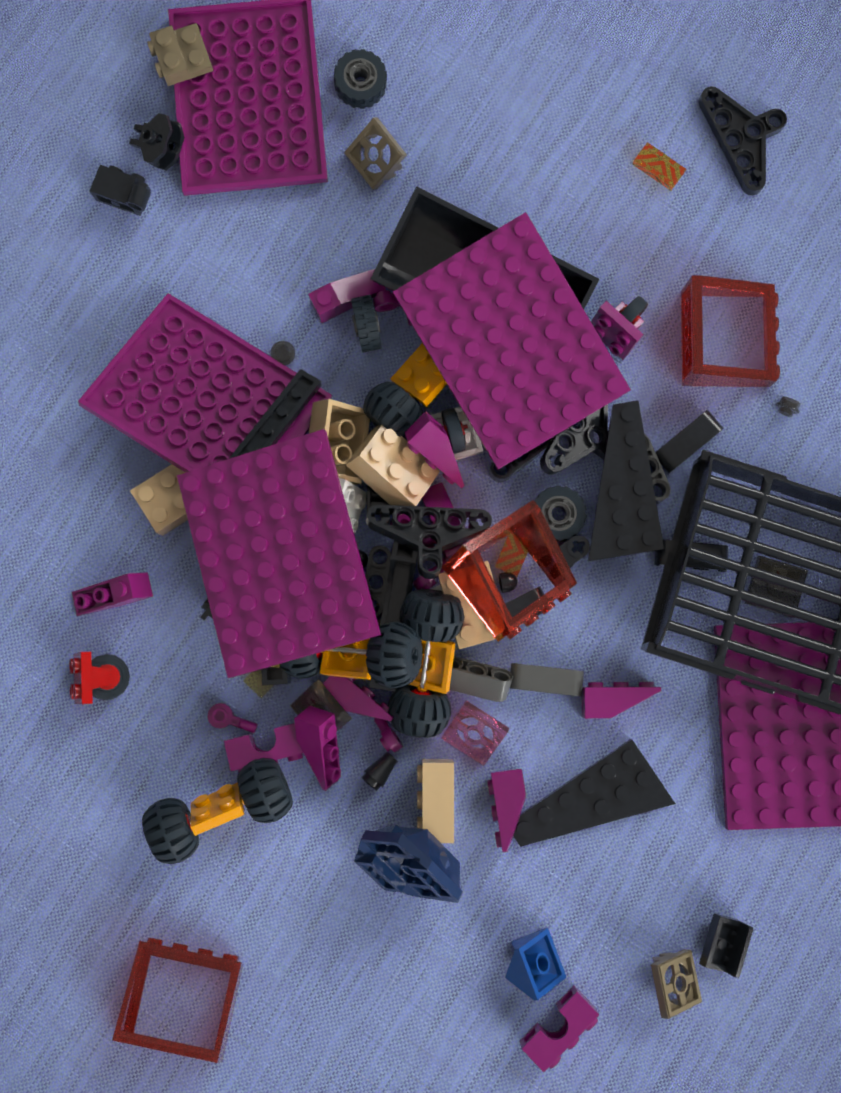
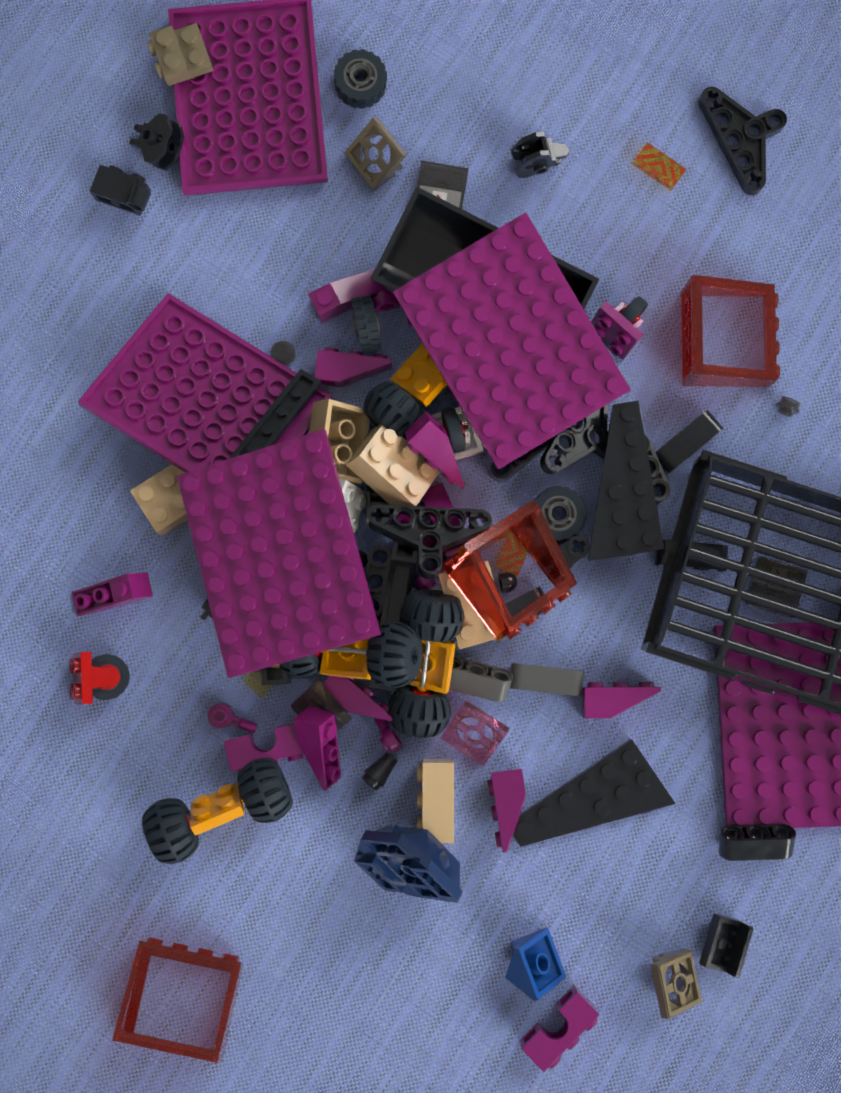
(342, 369): none -> magenta slope
(444, 181): none -> clear smoke tile
(537, 154): none -> black hinge
(757, 842): none -> black beam

